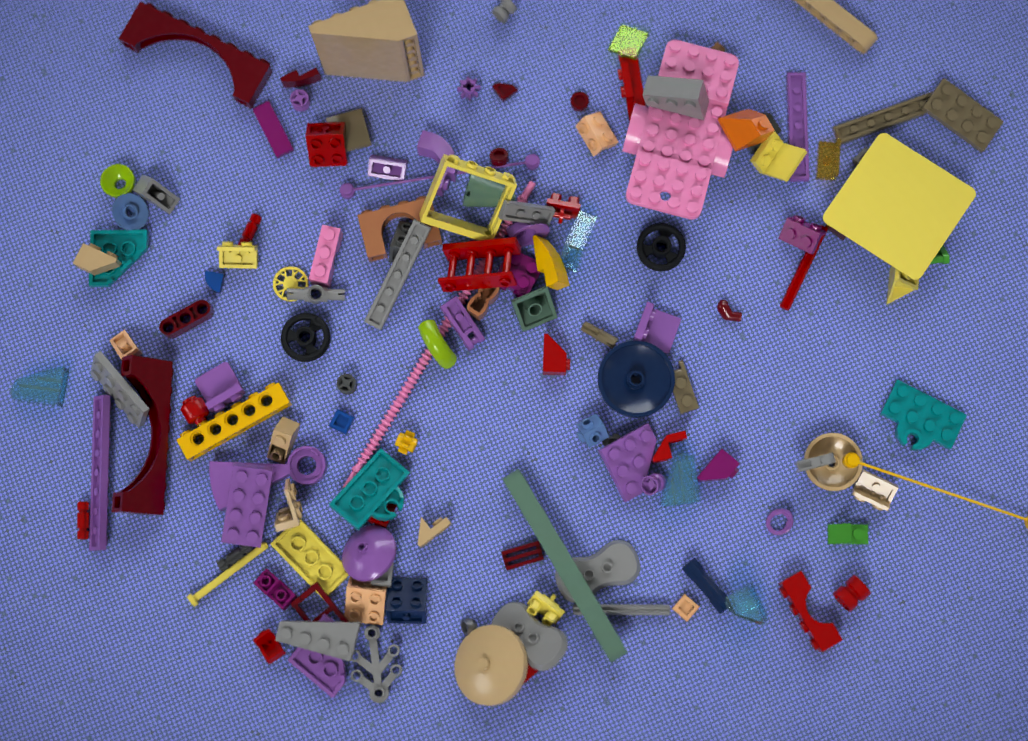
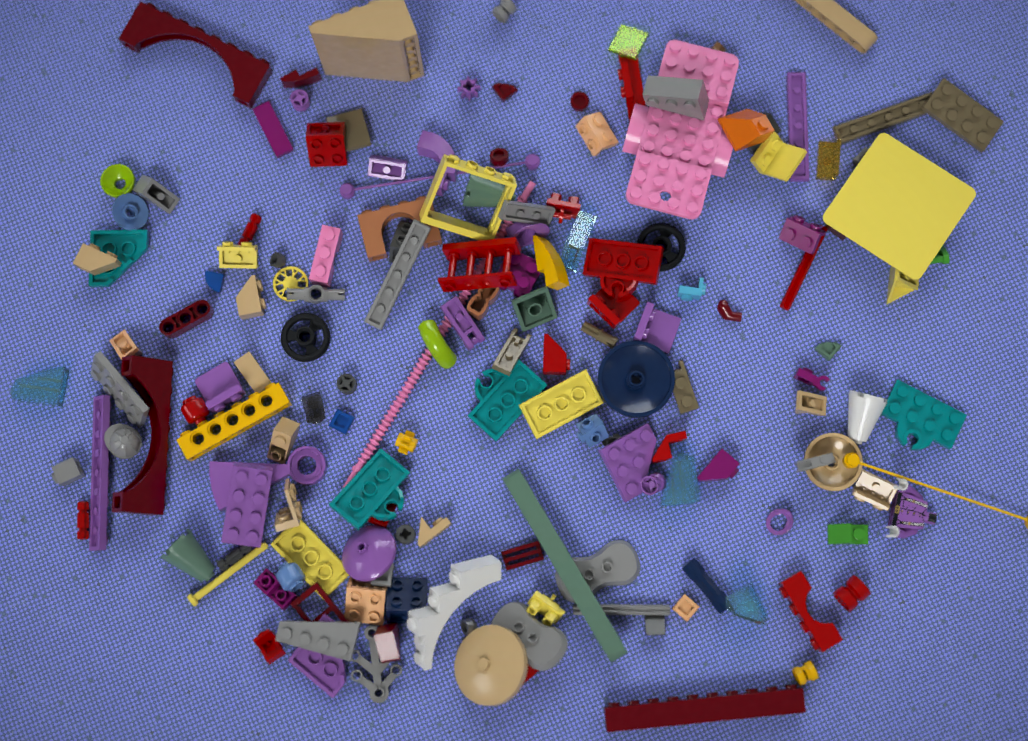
(67, 472): none -> light grey brick
(123, 441): none -> light grey piece
(190, 557): none -> sand green cone
(249, 299): none -> tan slope
(252, 372): none -> tan slope
(277, 260): none -> dark grey hinge
(290, 576): none -> medium blue head
(314, 408): none -> clear smoke bracket
(388, 642): none -> slope
(408, 534): none -> dark grey wheel
(444, 599): none -> white arch
(500, 400): none -> teal plate
(511, 353): none -> dark tan hinge
(561, 404): none -> light yellow tile
(611, 309): none -> red bracket
(622, 264): none -> red plate
(654, 624): none -> dark grey slope
(688, 293): none -> medium azure bracket
(704, 709): none -> dark red brick
(805, 673): none -> yellow wheel
(806, 376): none -> magenta plate
(810, 403): none -> tan slope
(827, 349): none -> sand green tile
(863, 415): none -> white cone
(908, 512): none -> medium lavender torso

